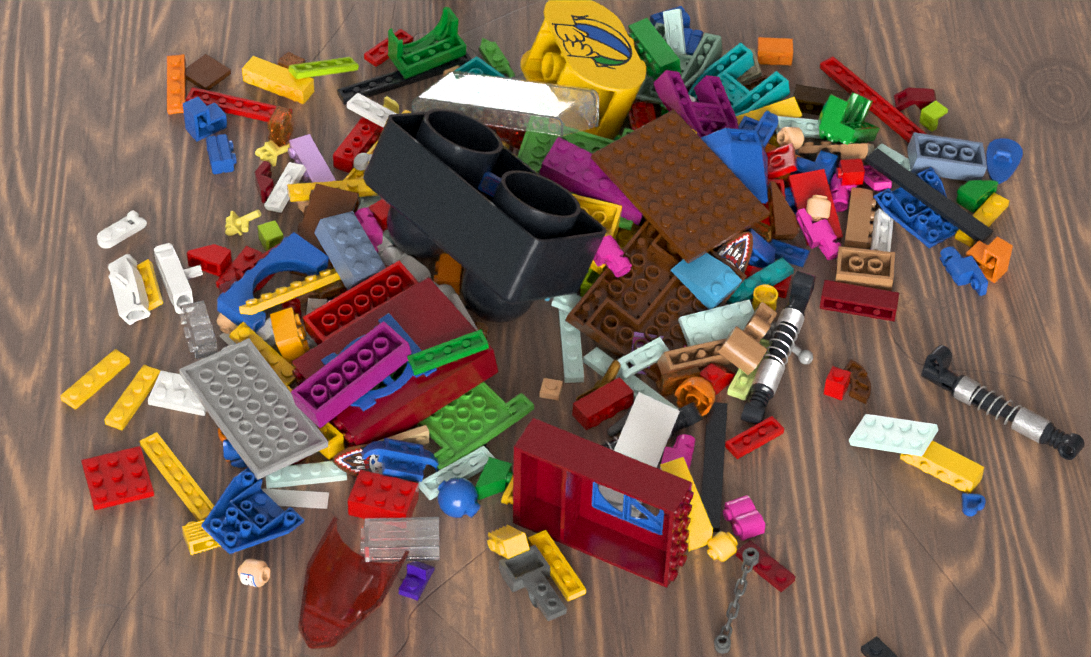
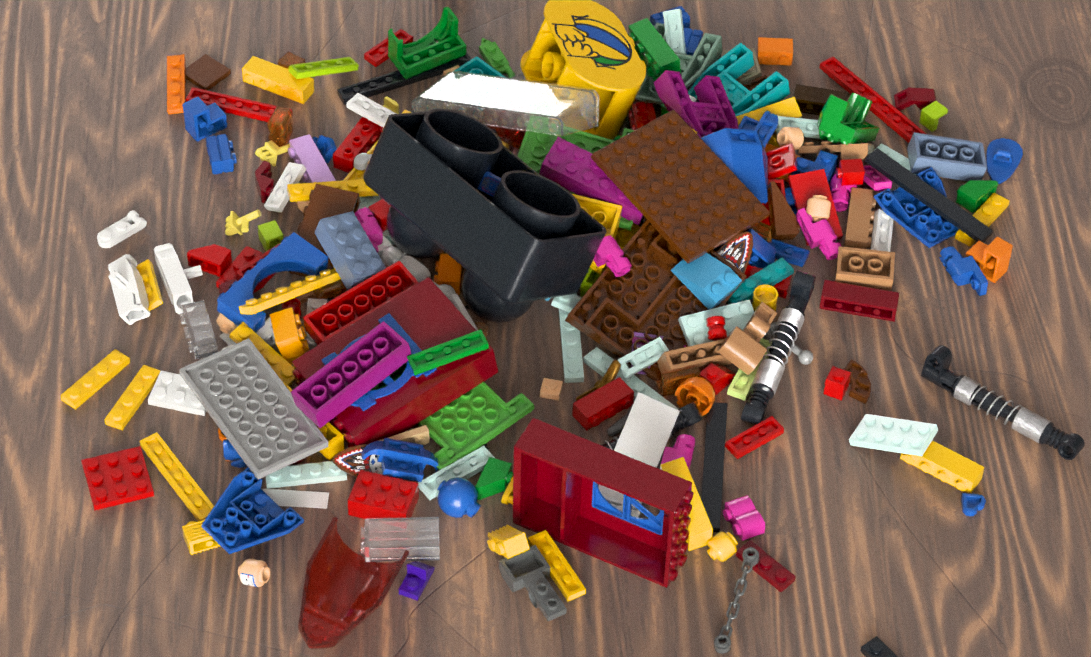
(326, 146): none -> blue slope
(716, 328): none -> red wheel

